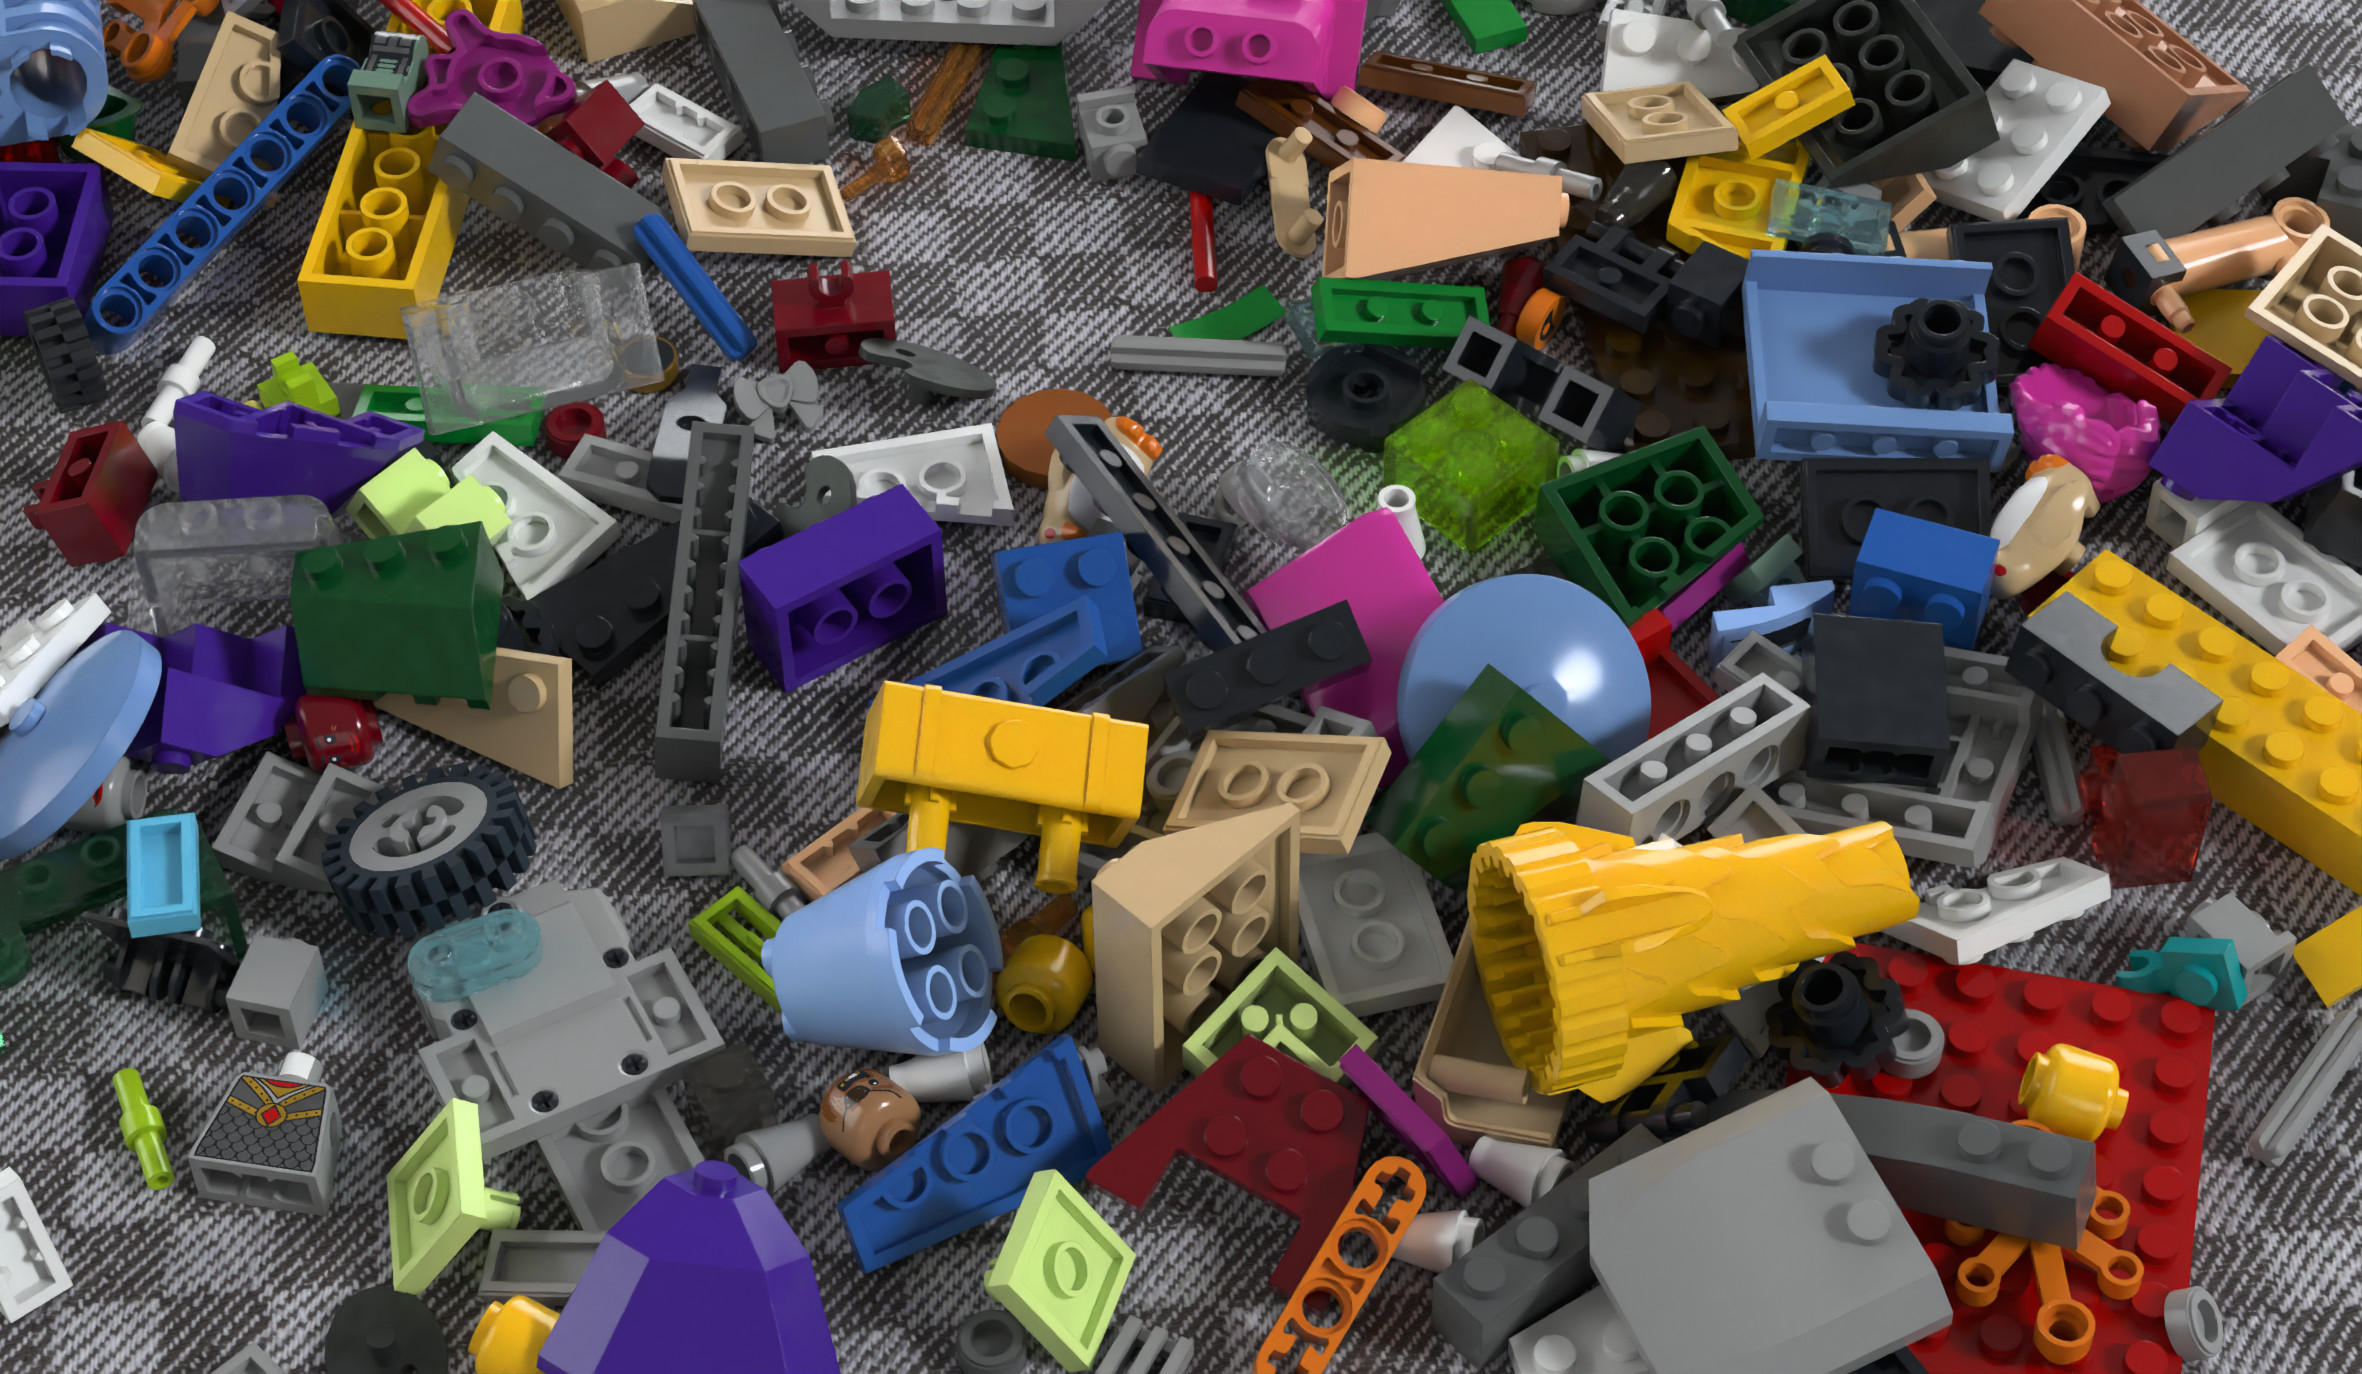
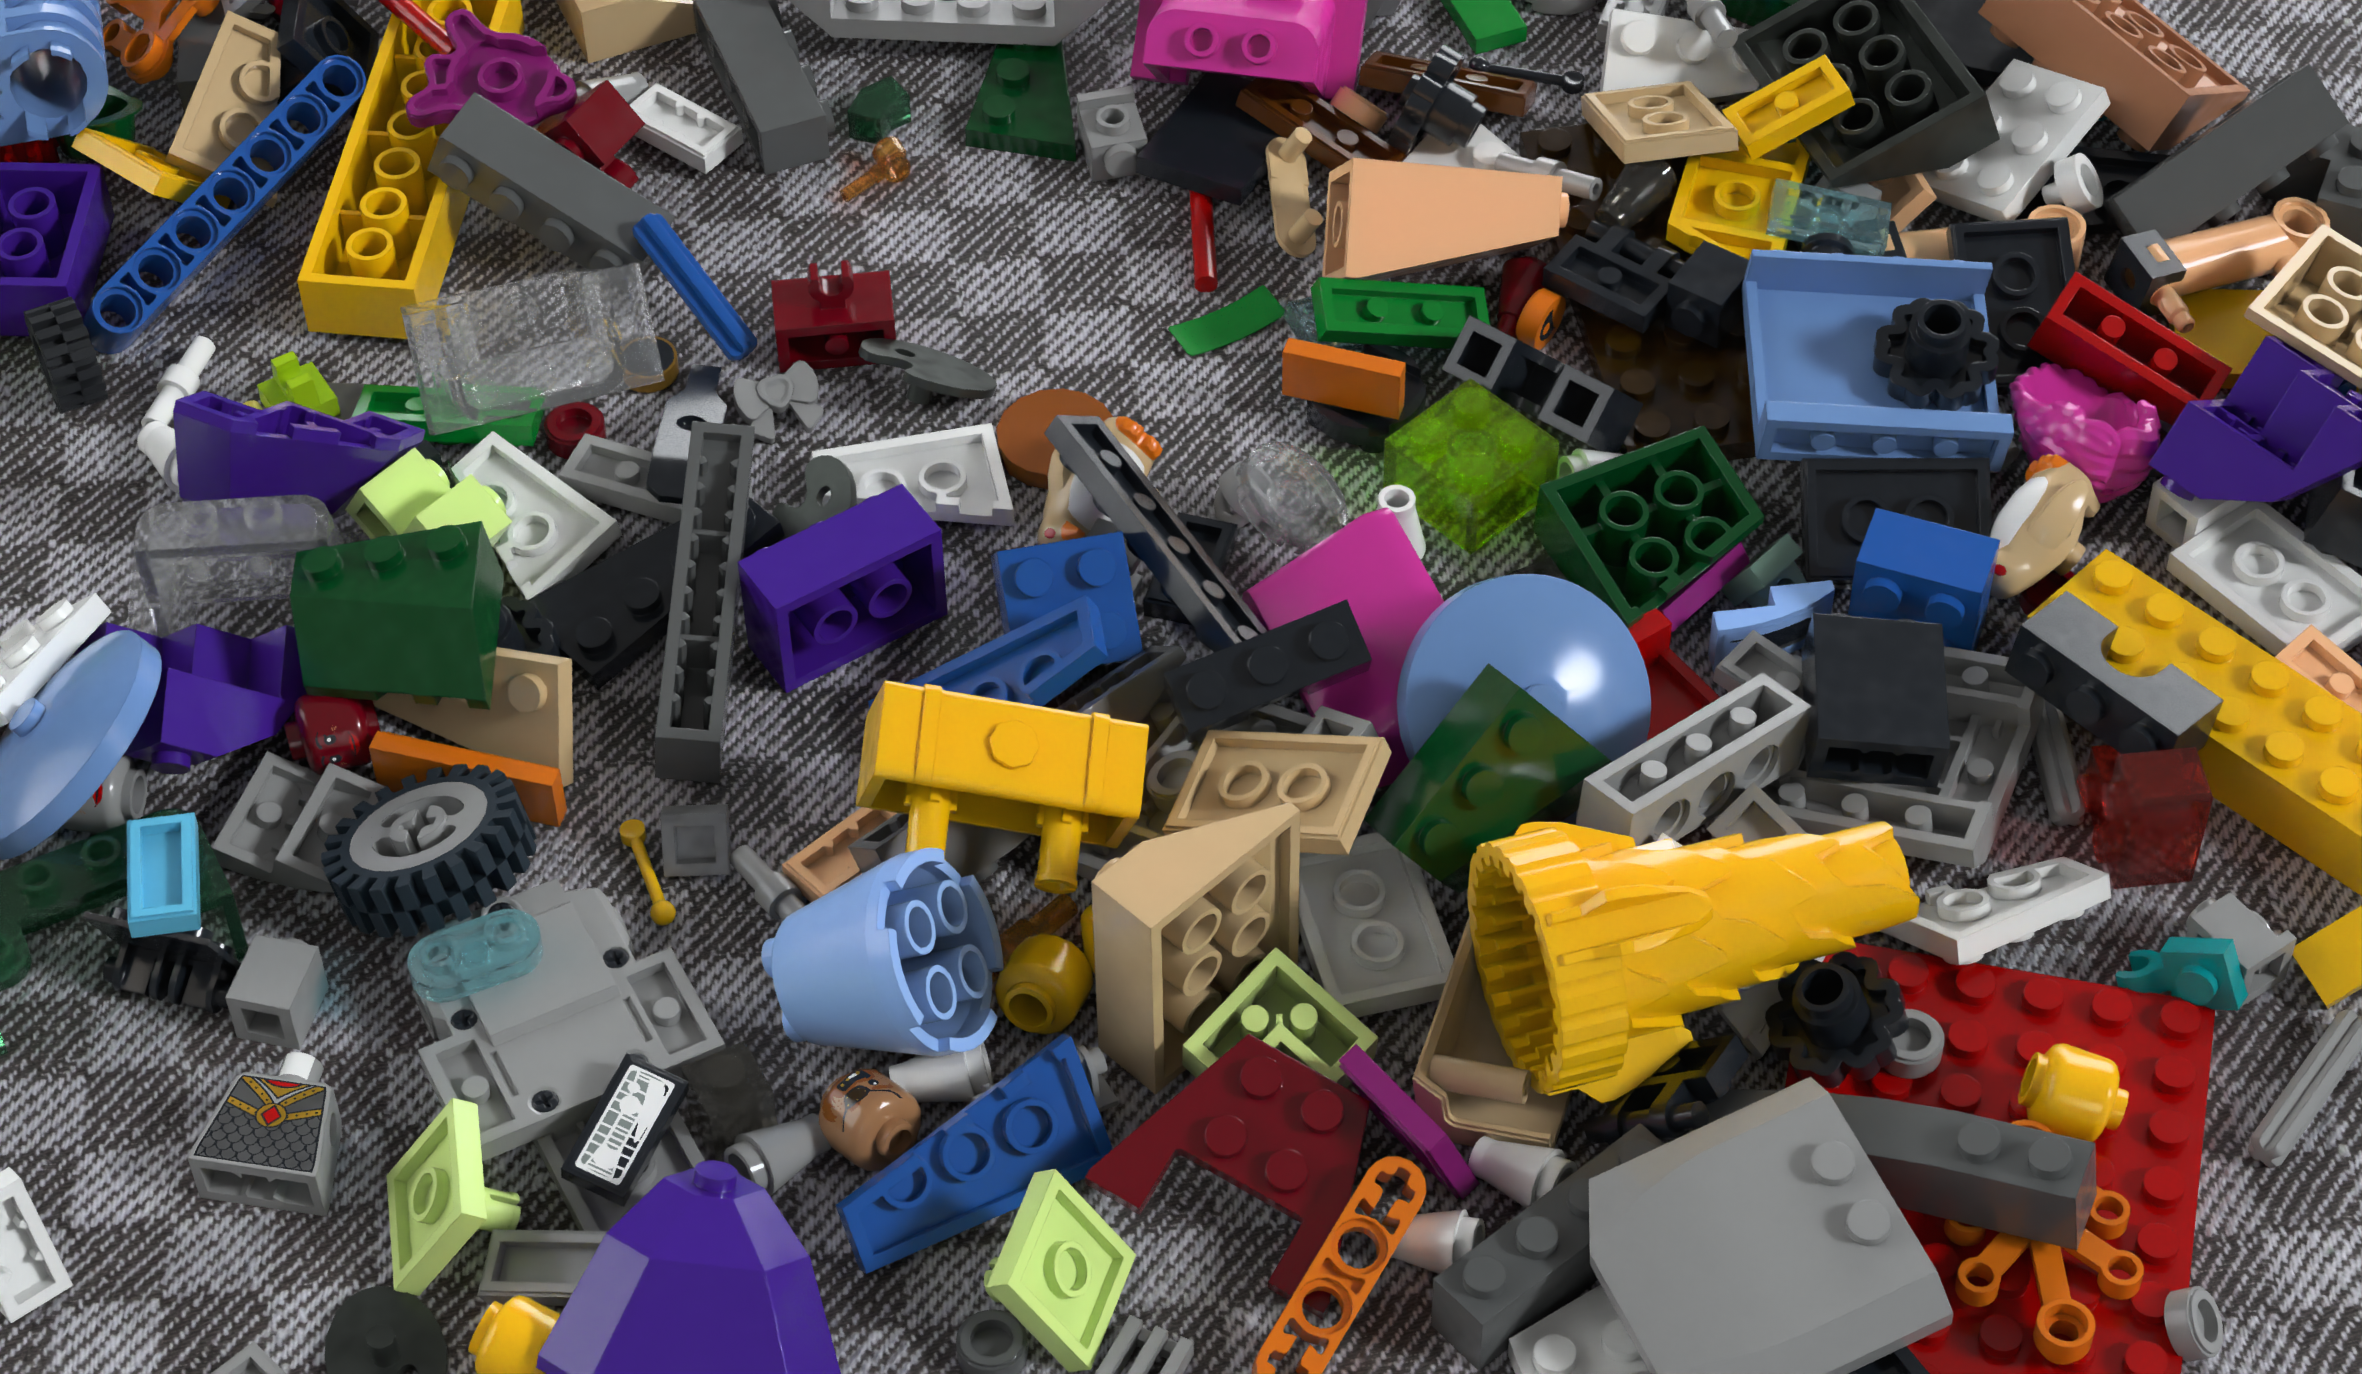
(95, 494): dark red brick -> none
(143, 1129): lime bar -> none
(389, 73): sand green leg -> none
(536, 784): none -> orange tile
(624, 1129): none -> tile
(634, 835): none -> yellow hinge
(728, 953): lime tile -> none
(758, 207): tan tile -> none
(944, 91): clear orange axle -> none
(1198, 355): light grey axle -> none
(1343, 378): none -> orange tile
(1437, 106): none -> black plant
(1571, 82): none -> black hinge
(2075, 185): none -> white tile

